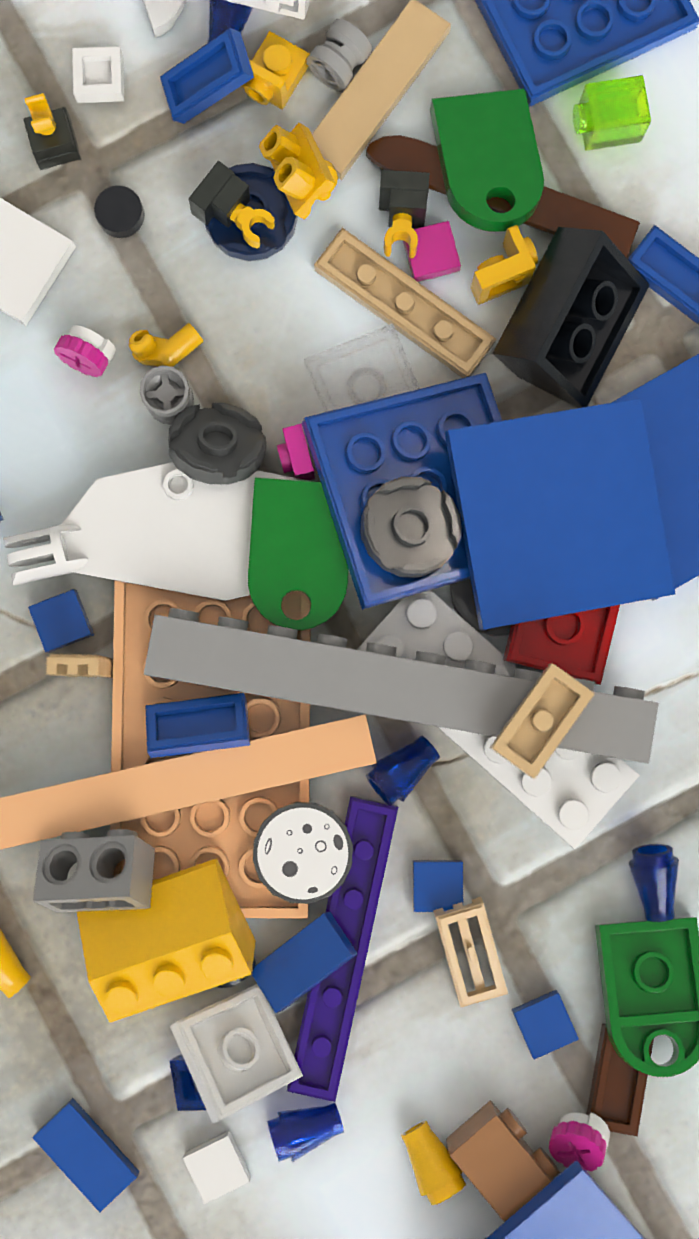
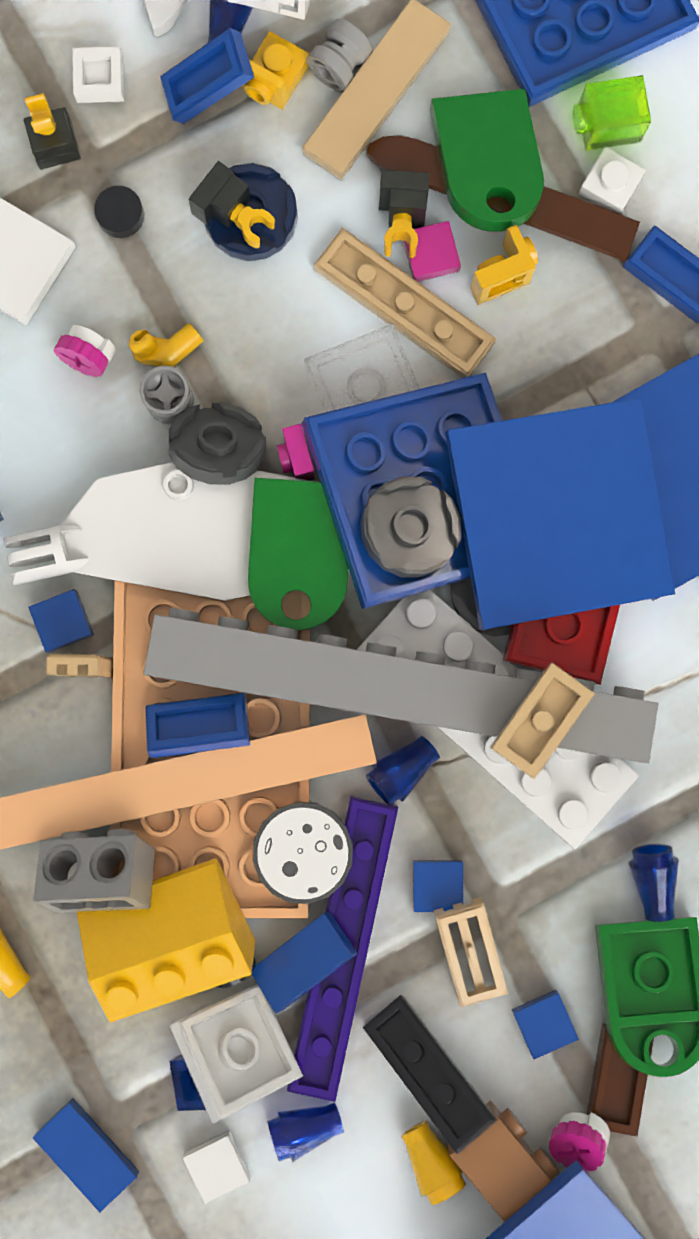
(298, 167): yellow hips -> none
(430, 1074): none -> black tile
(572, 315): black slope -> none
(612, 181): none -> white plate

